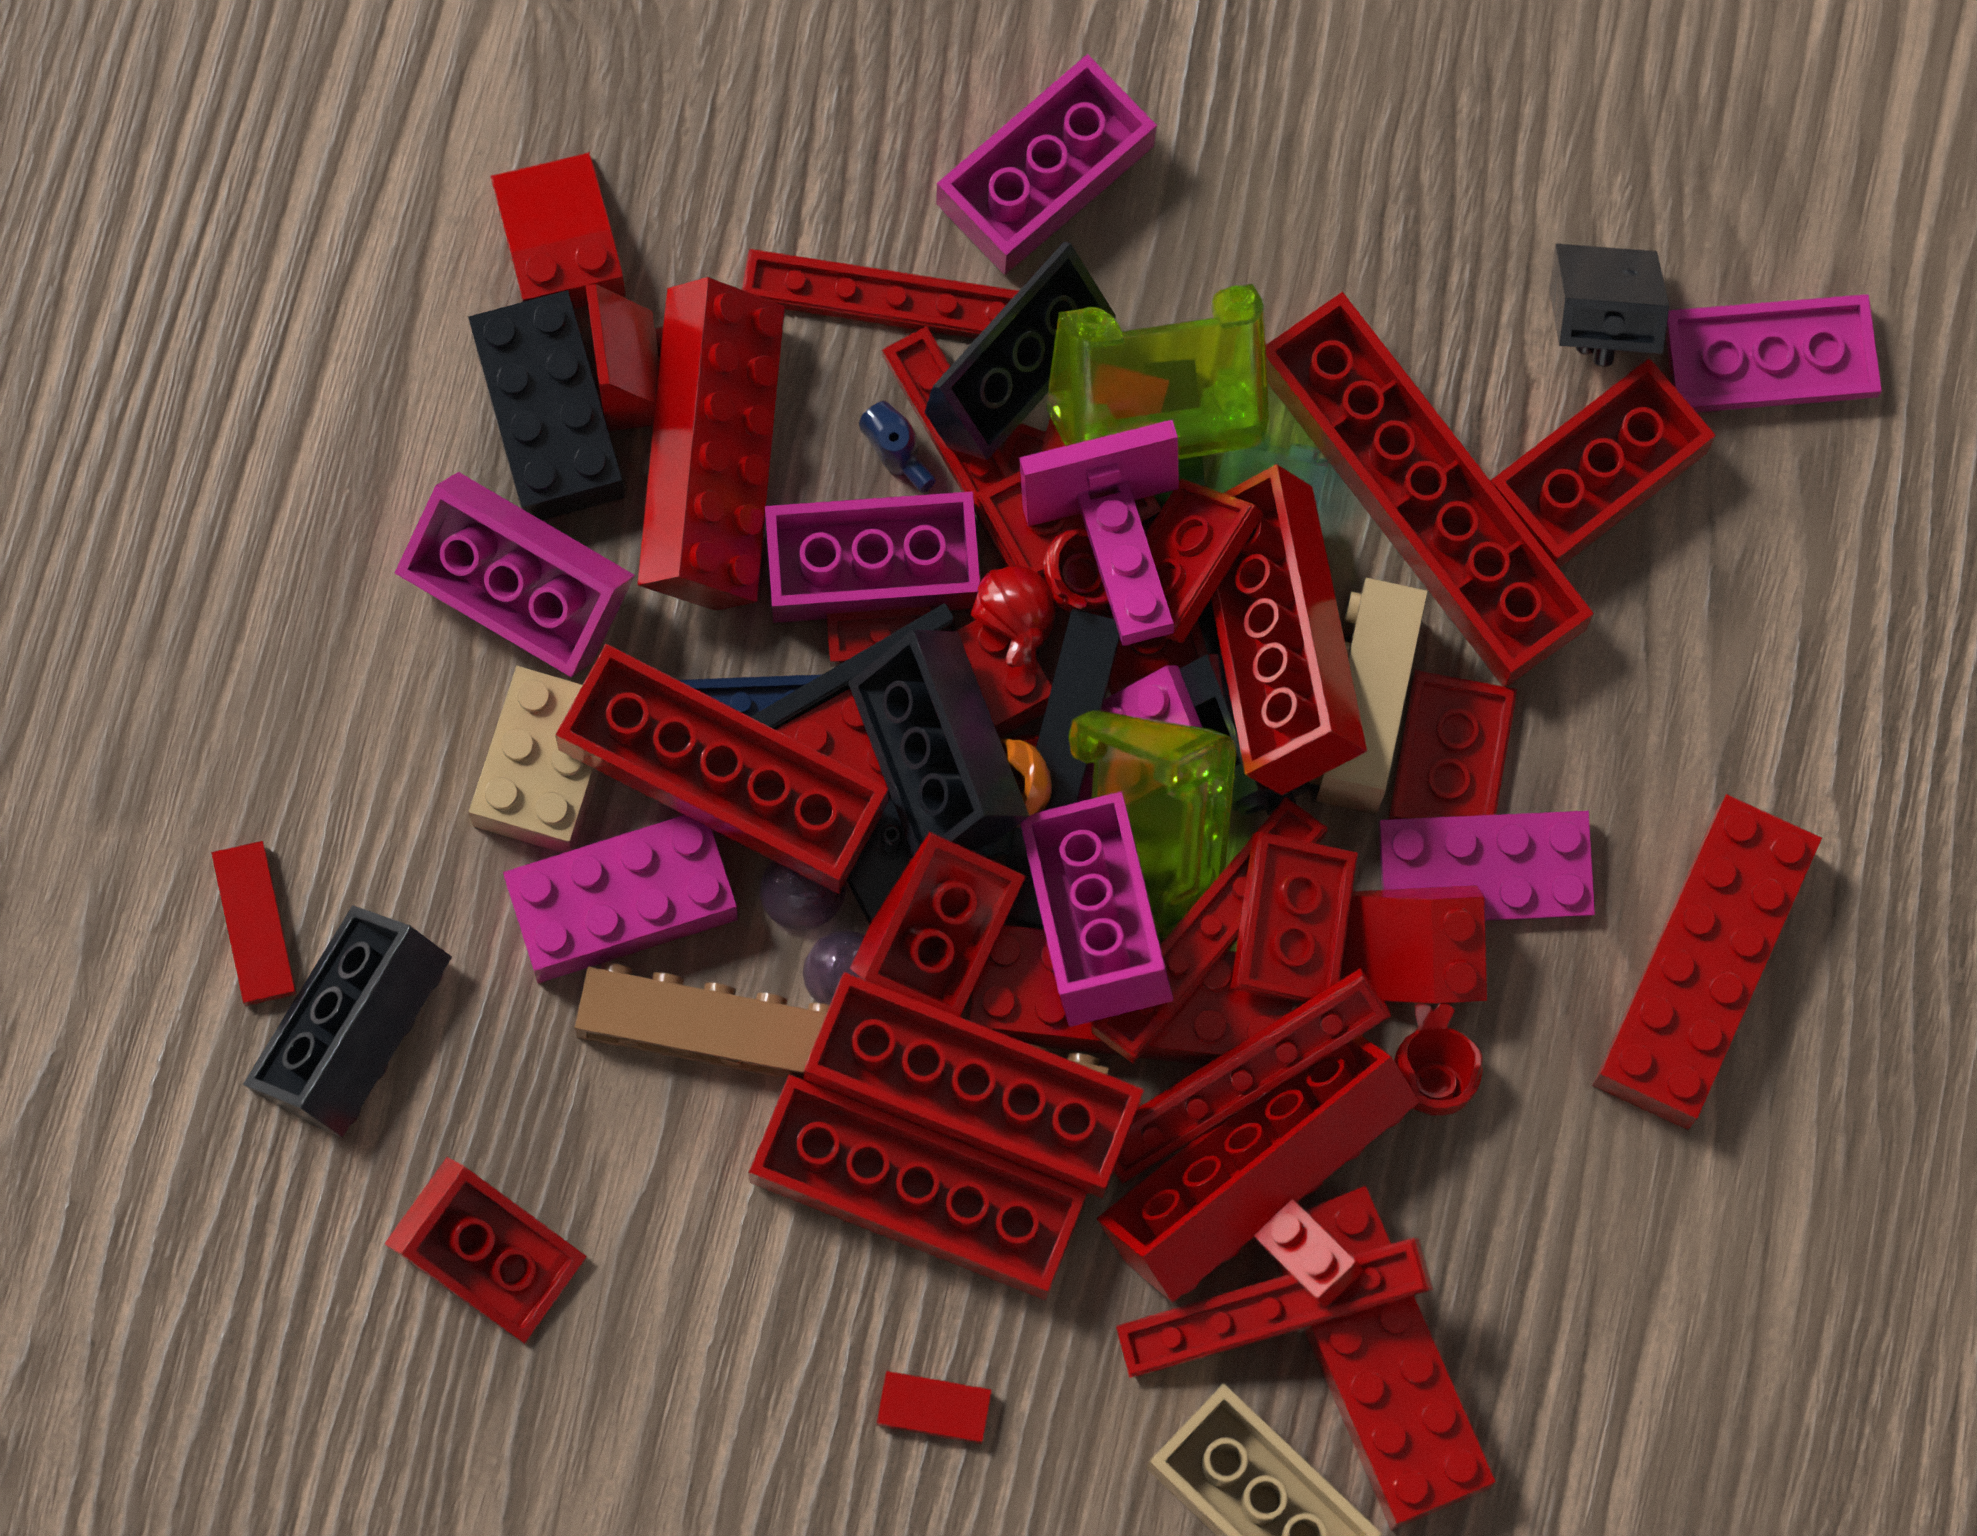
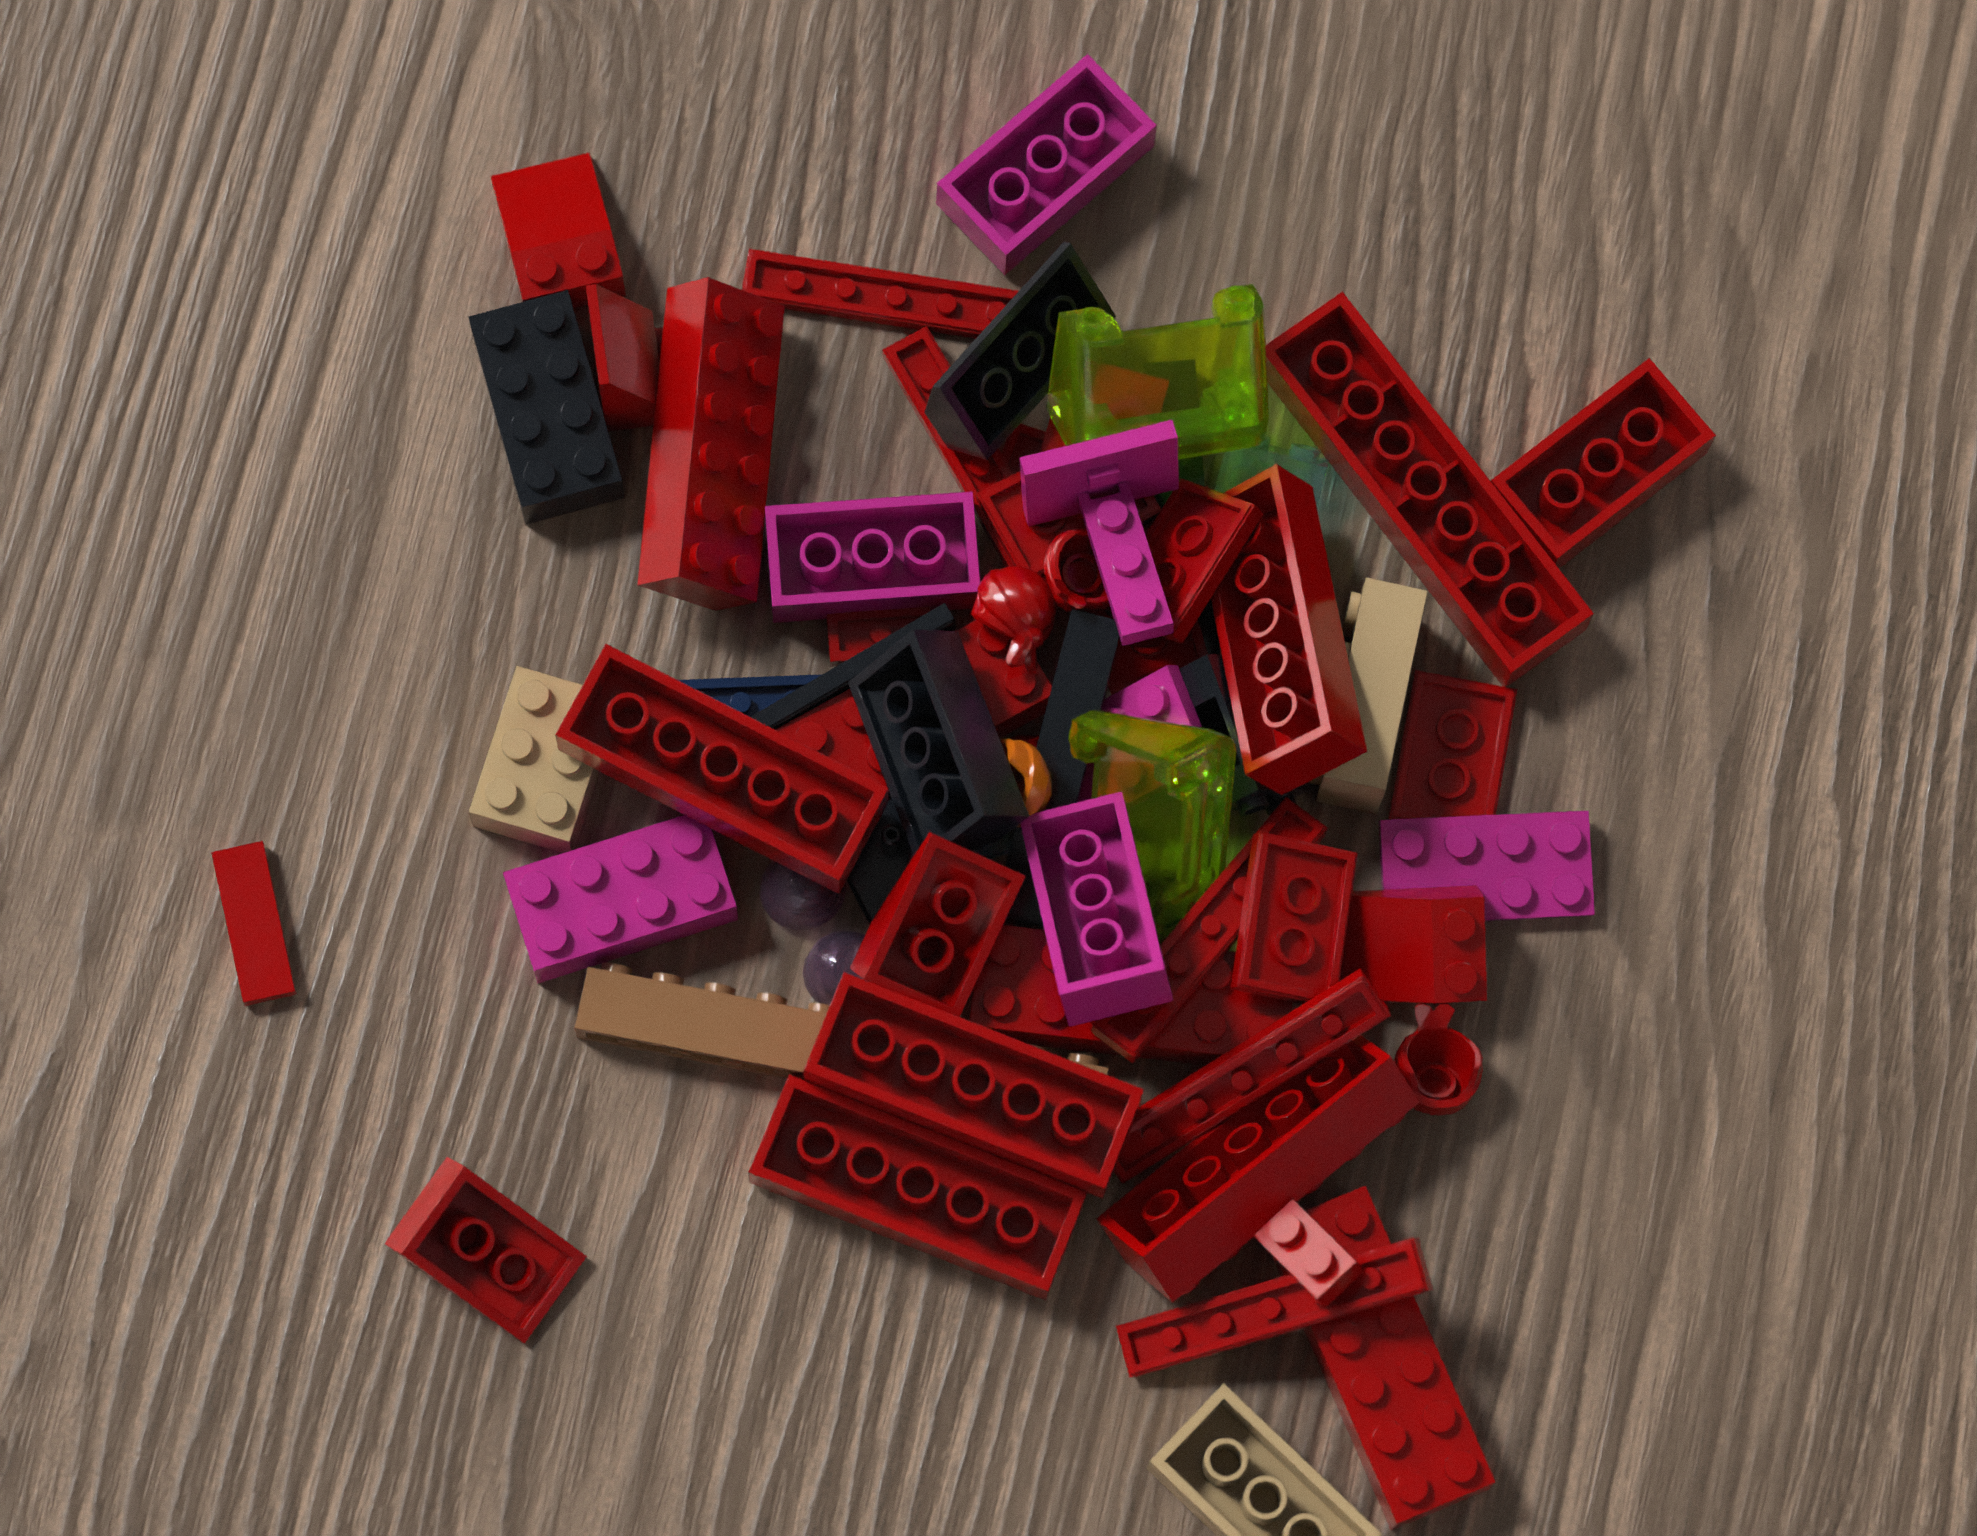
(348, 1020): black slope -> none
(514, 574): dark pink brick -> none
(895, 443): dark blue piece -> none
(934, 1407): red tile -> none
(1608, 300): black piece -> none
(1707, 962): red brick -> none
(1773, 353): dark pink plate -> none

